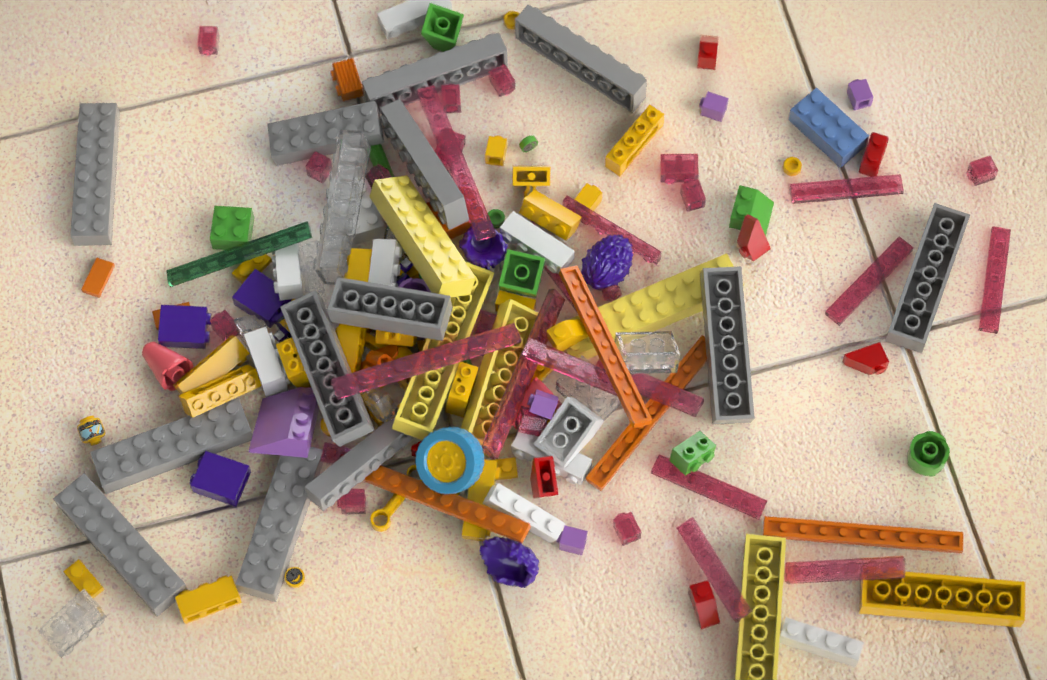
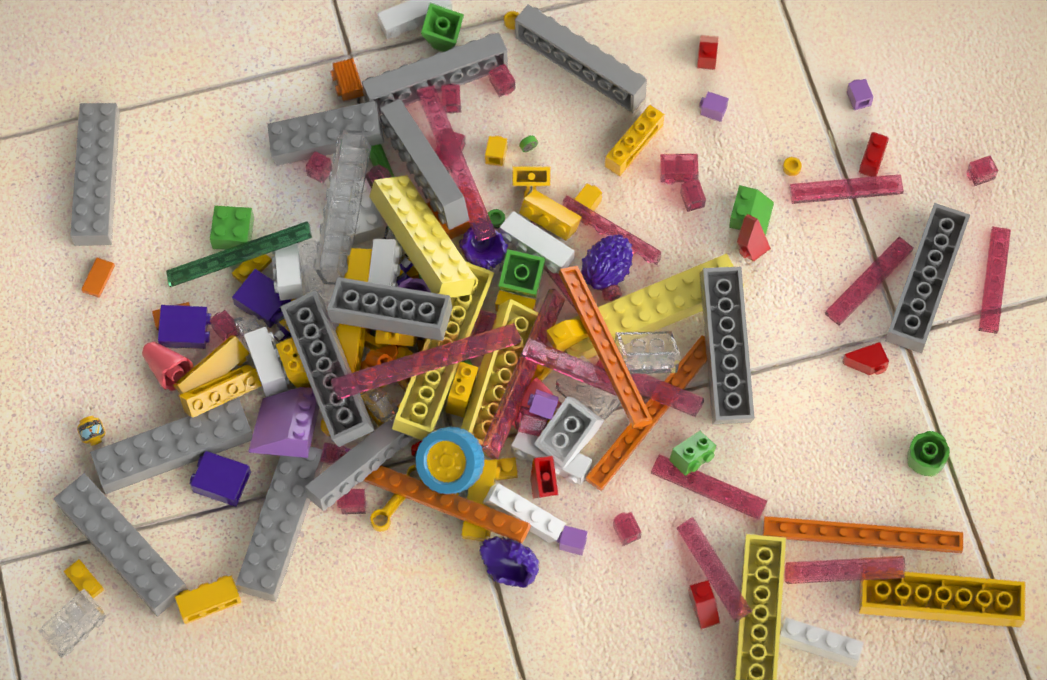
(208, 40): clear pink brick -> none
(294, 577): tile -> none
(828, 127): medium blue brick -> none

